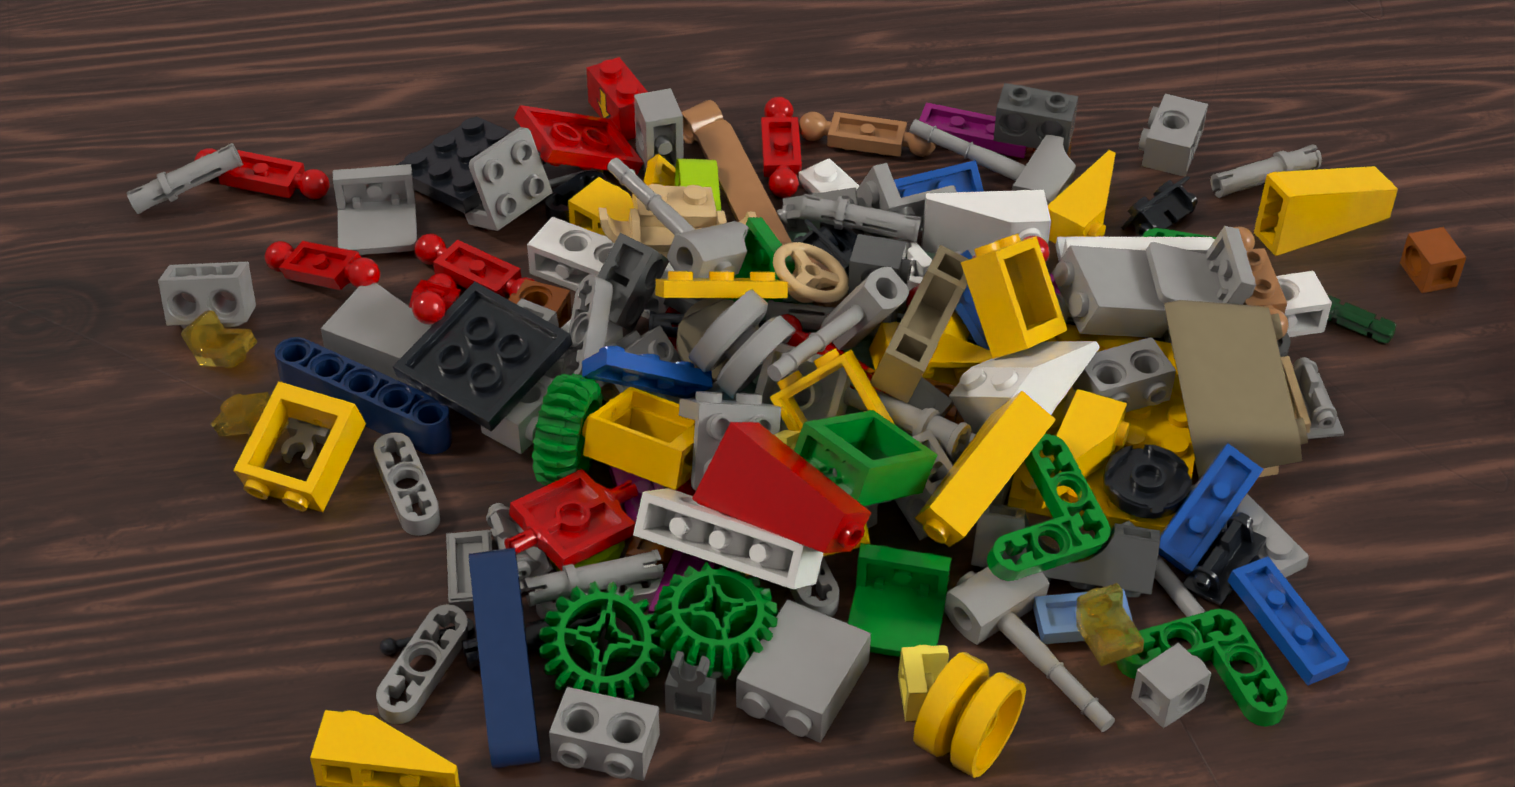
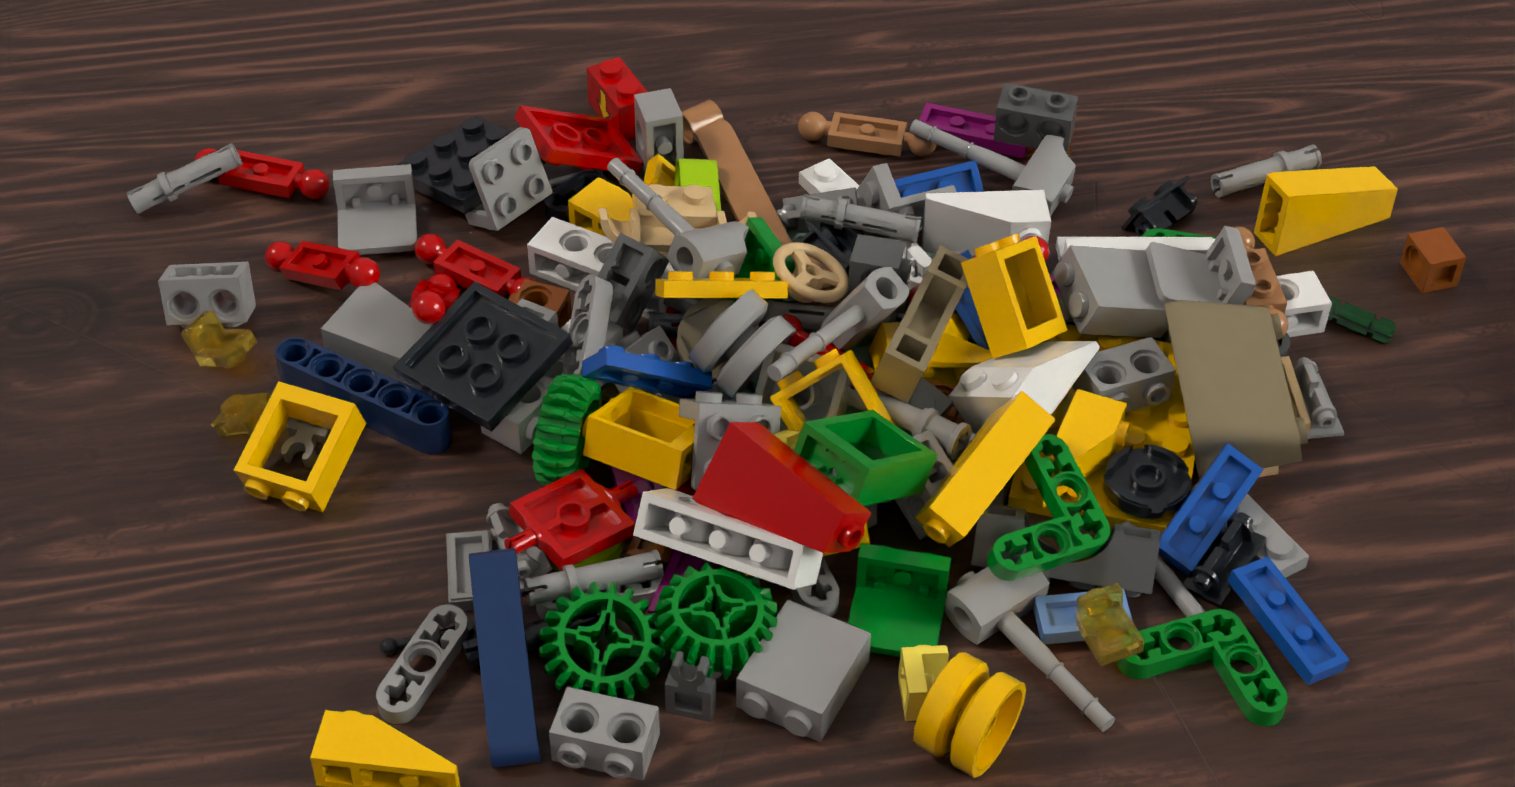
(404, 498): light grey beam -> none
(781, 147): red plate -> none
(1083, 204): yellow slope -> none
(1171, 685): light grey brick -> none
(1173, 134): light grey brick -> none

